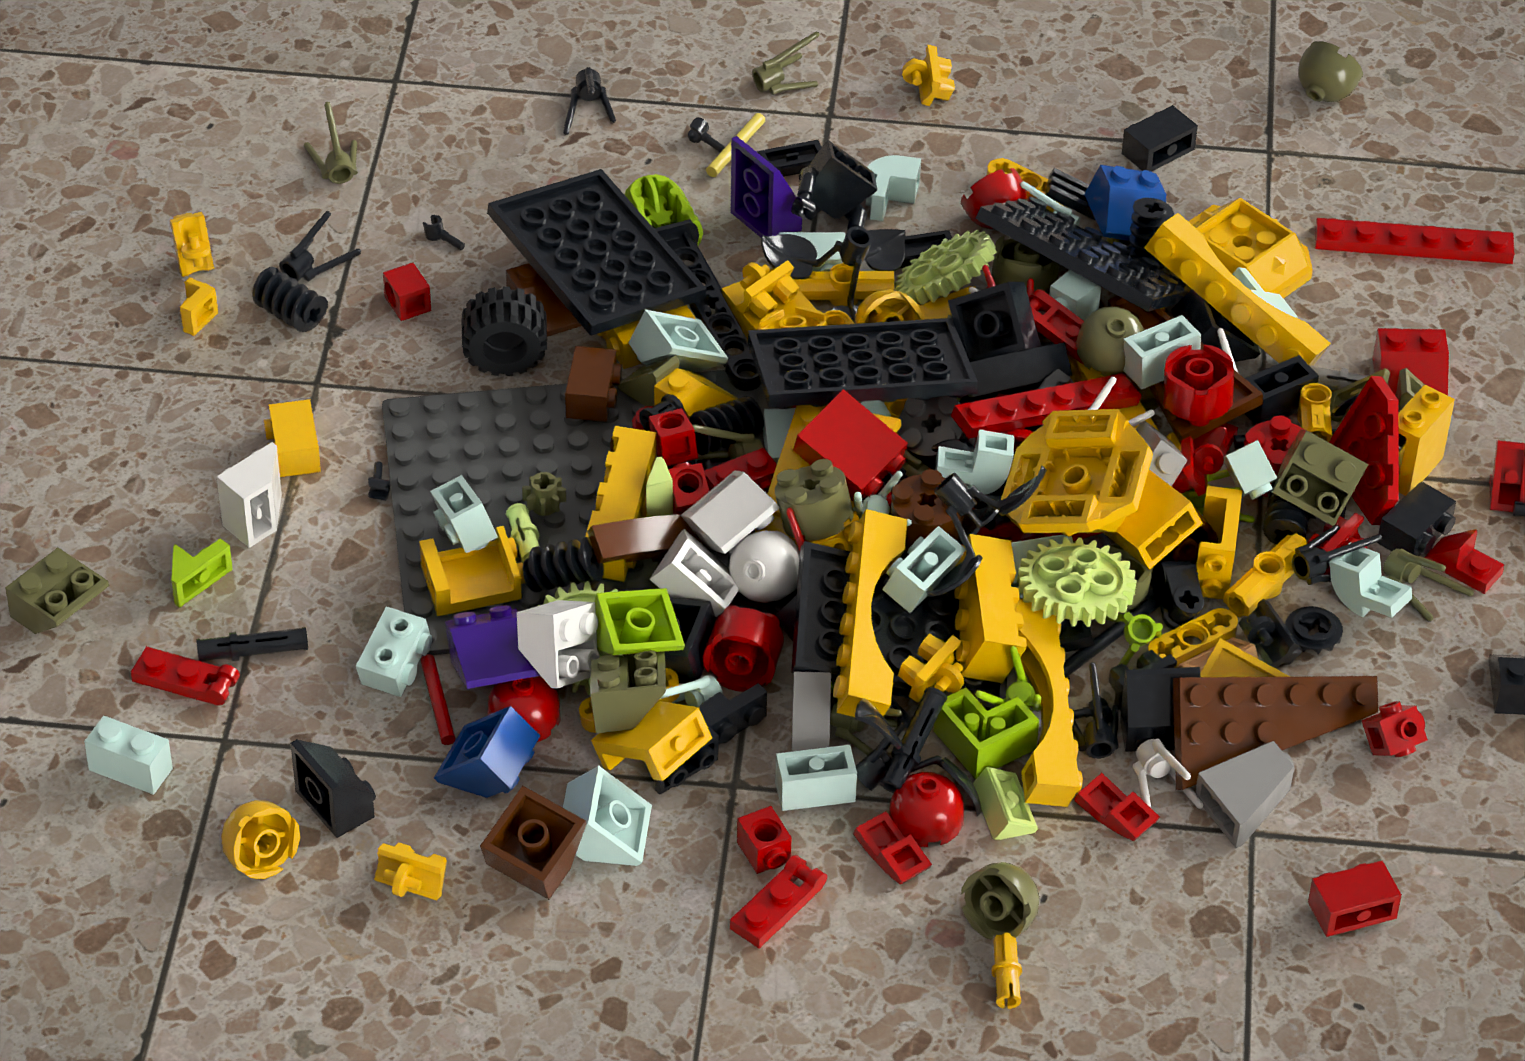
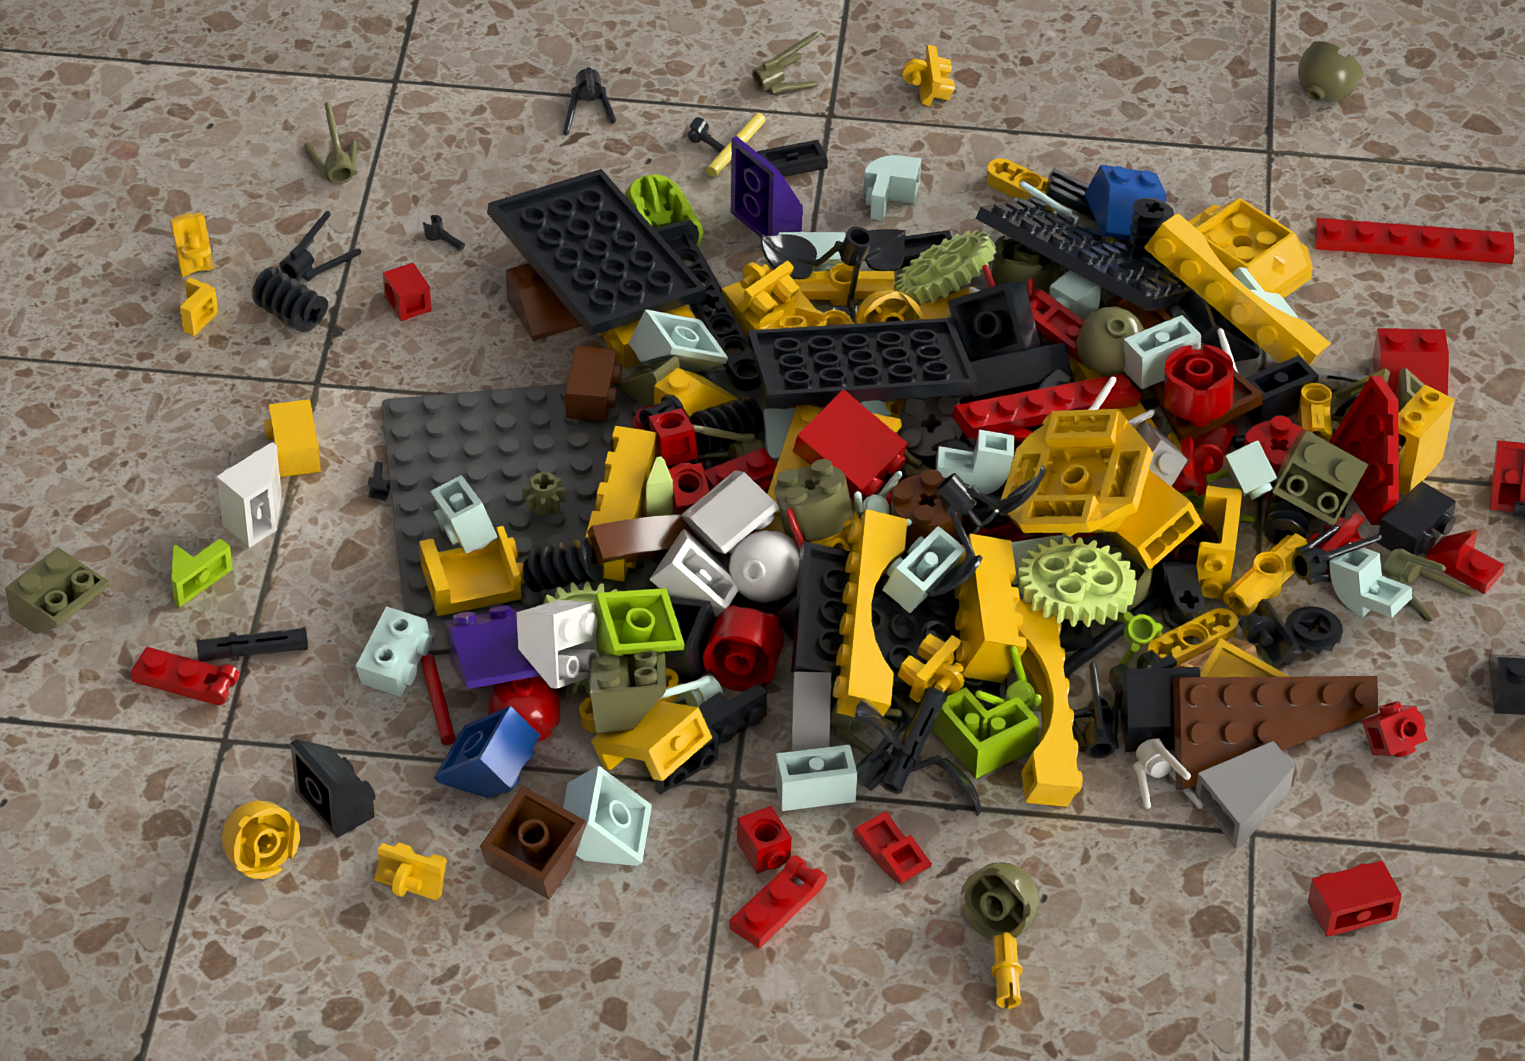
(128, 754): light aqua brick -> none
(504, 331): black tyre -> none
(523, 531): yellowish green pin -> none
(834, 185): black torso -> none
(928, 808): red cylinder -> none
(993, 189): red cylinder -> none
(1004, 804): yellowish green slope -> none
(1111, 807): red slope -> none
(1159, 139): black brick -> none

